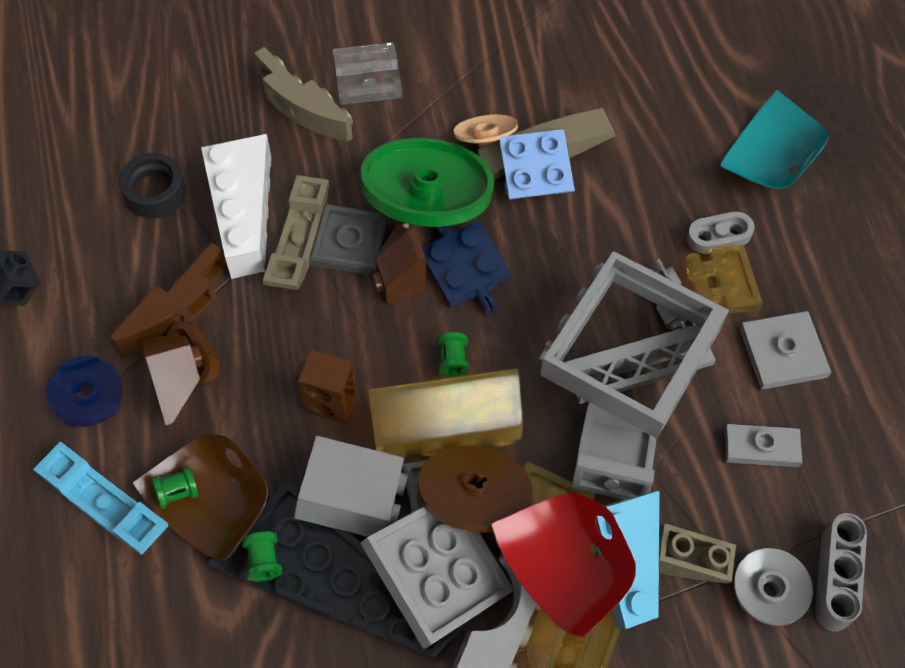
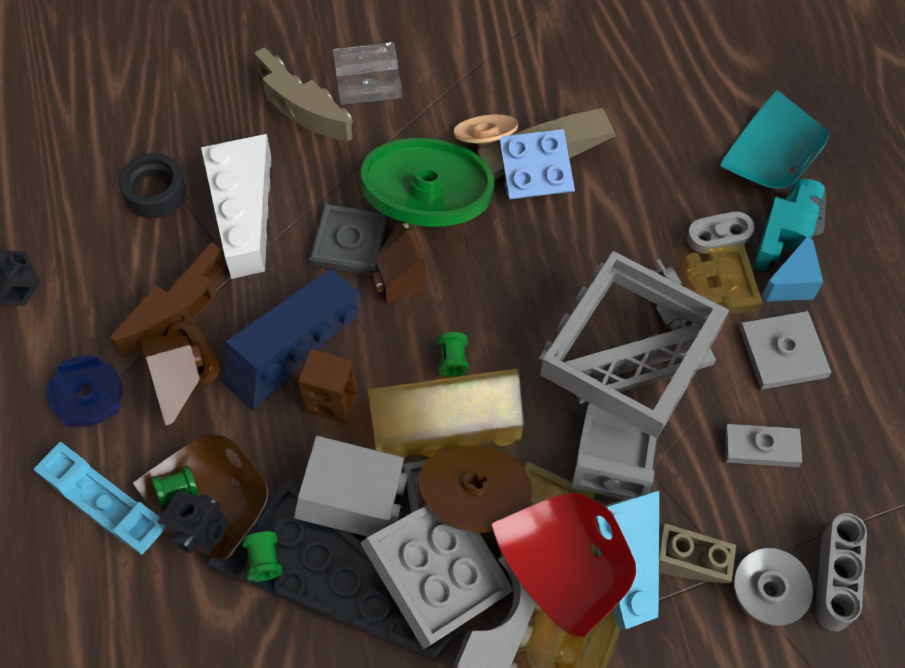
(193, 522): none -> black brick
(278, 341): none -> dark blue wedge
(292, 257): dark tan slope -> none
(466, 265): dark blue plate -> none
(792, 221): none -> teal plate
(798, 276): none -> dark azure slope

